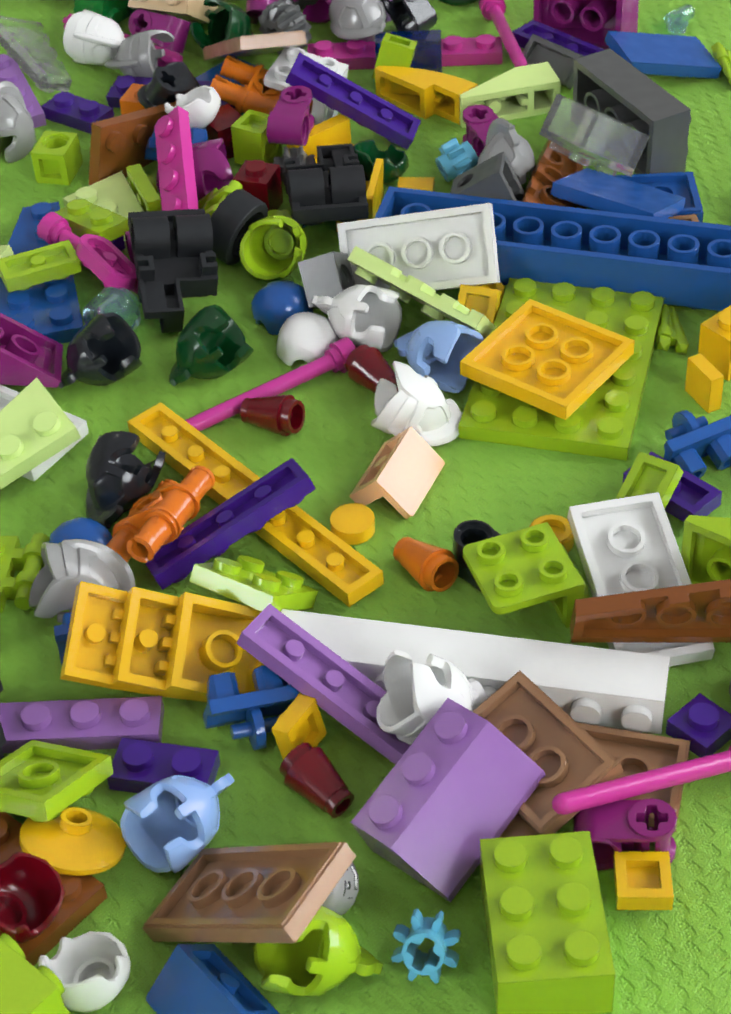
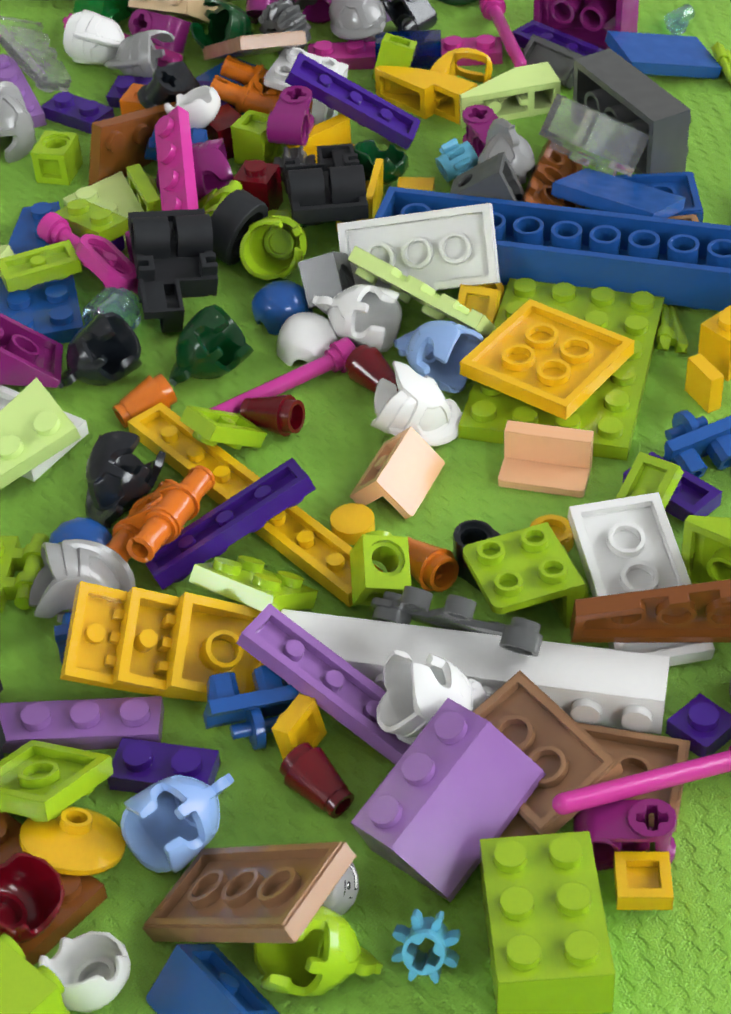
(144, 396): none -> orange cone
(222, 427): none -> lime plate
(366, 578): none -> lime brick
(448, 64): none -> yellow piece
(519, 637): none -> dark grey plant
(546, 459): none -> light nougat panel

